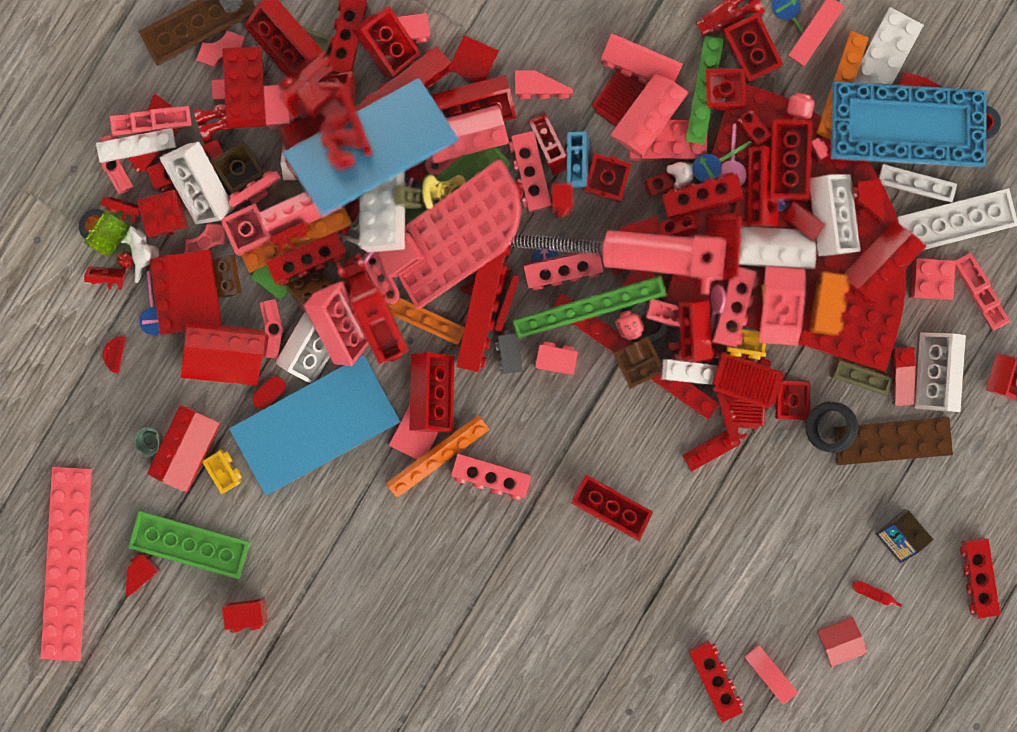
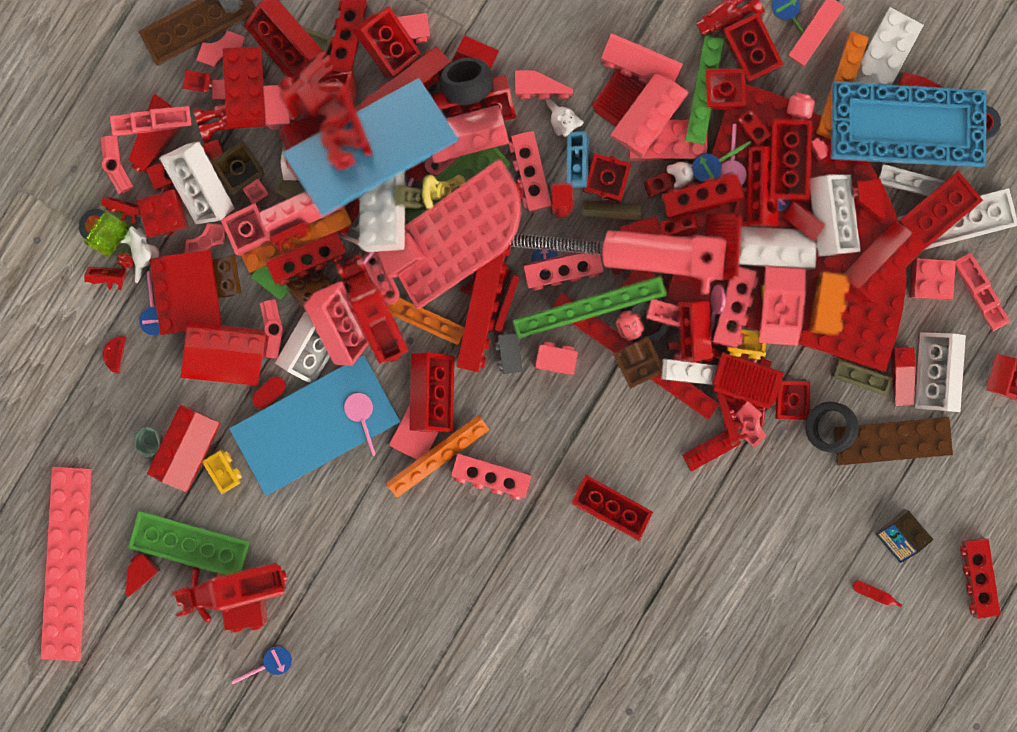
(136, 145): white plate -> none
(197, 81): none -> red bracket
(230, 590): none -> red piece
(253, 189): coral plate -> none
(276, 661): none -> blue piece
(359, 408): none -> bright pink piece
(470, 91): none -> black tyre
(549, 144): red slope -> none
(563, 119): none -> white animal
(611, 210): none -> olive tile
(724, 710): red brick -> none
(750, 418): none -> coral tile
(771, 674): coral slope -> none
(842, 641): red slope -> none
(941, 209): none -> red plate

